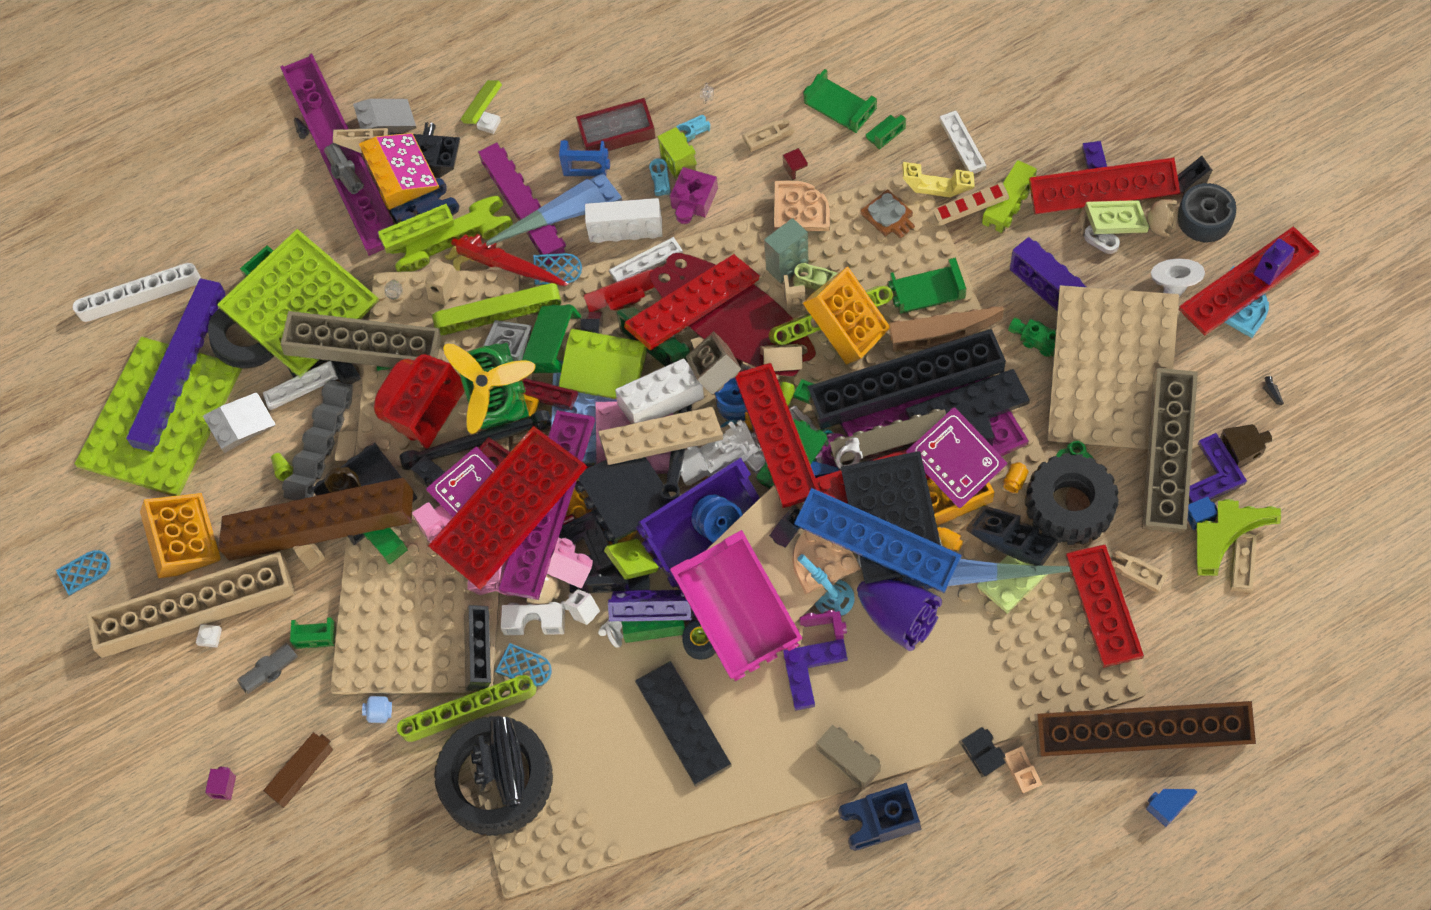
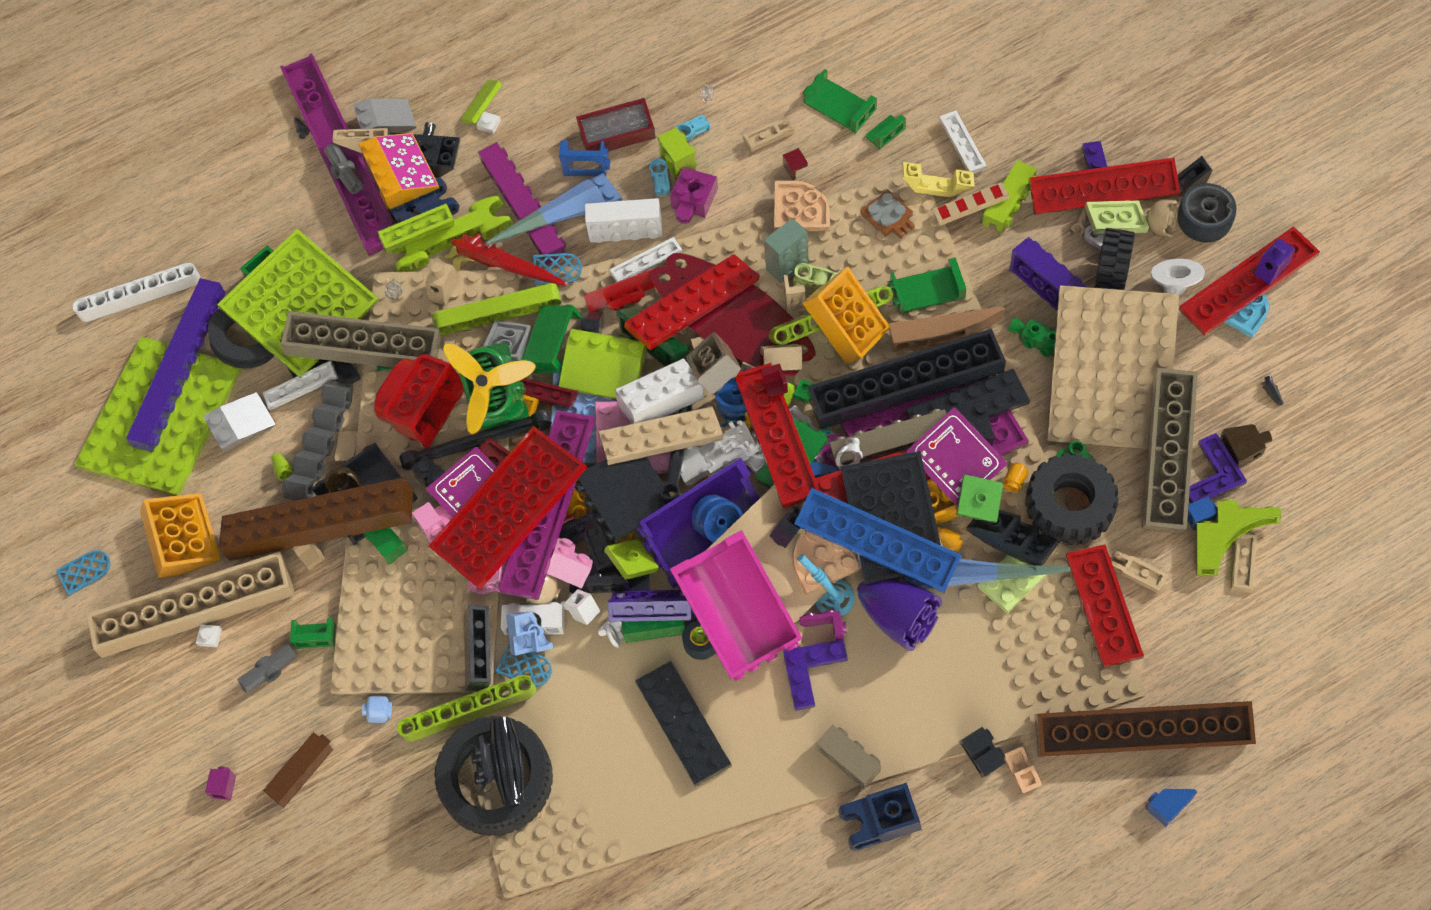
(526, 634): none -> light blue slope
(774, 380): none -> dark red panel
(979, 498): none -> bright green plate
(1114, 259): none -> black tyre

